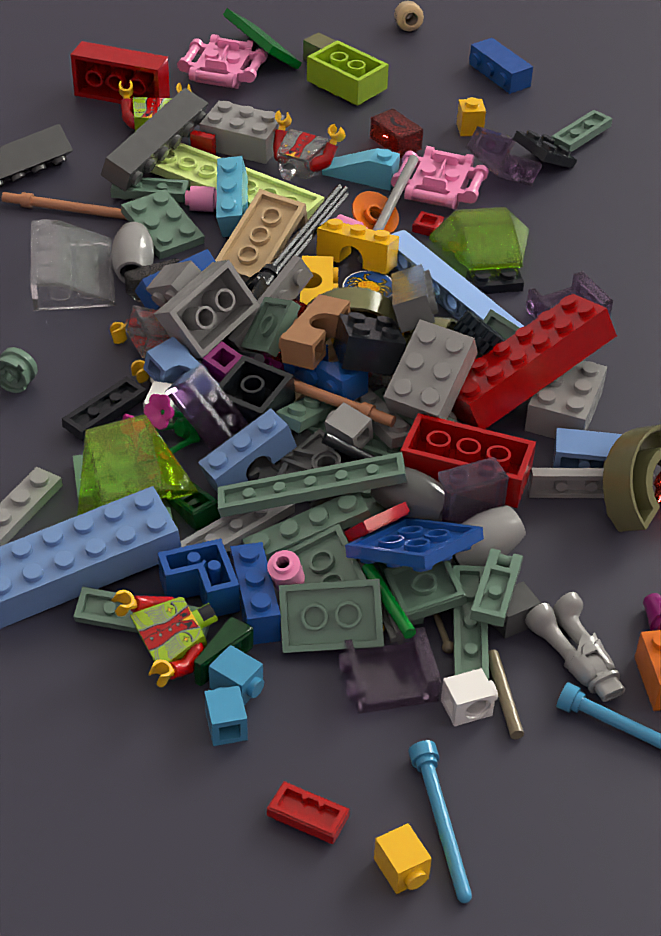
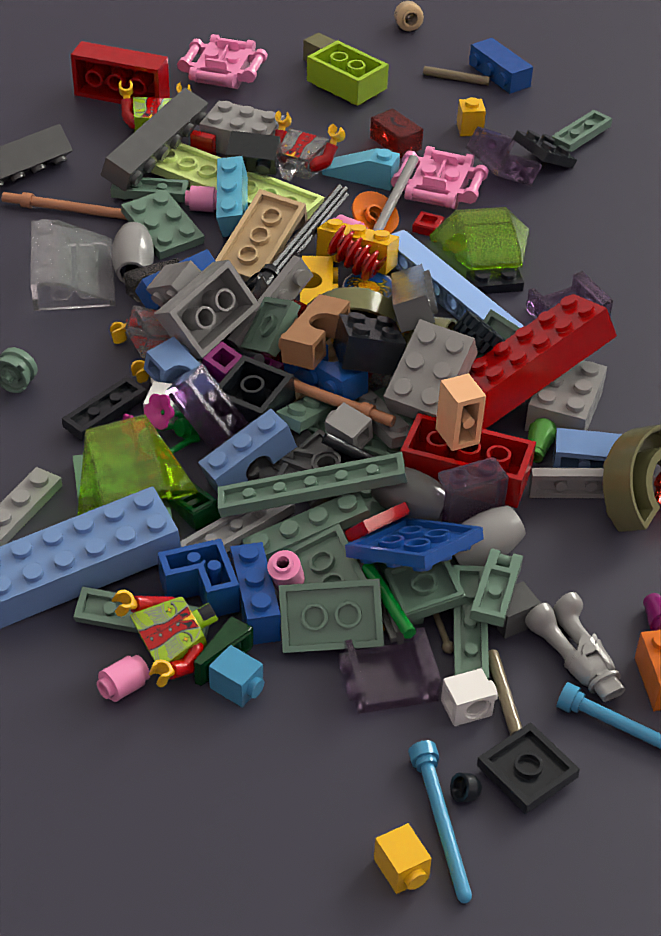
(122, 678): none -> bright pink brick
(226, 715): dark azure brick -> none
(259, 151): none -> black brick
(262, 39): green tile -> none
(308, 812): red plate -> none
(354, 254): none -> red piece
(456, 75): none -> dark tan bar
(460, 412): none -> light nougat brick
(465, 787): none -> black hinge
(528, 767): none -> black plate
(543, 433): none -> bright green cone

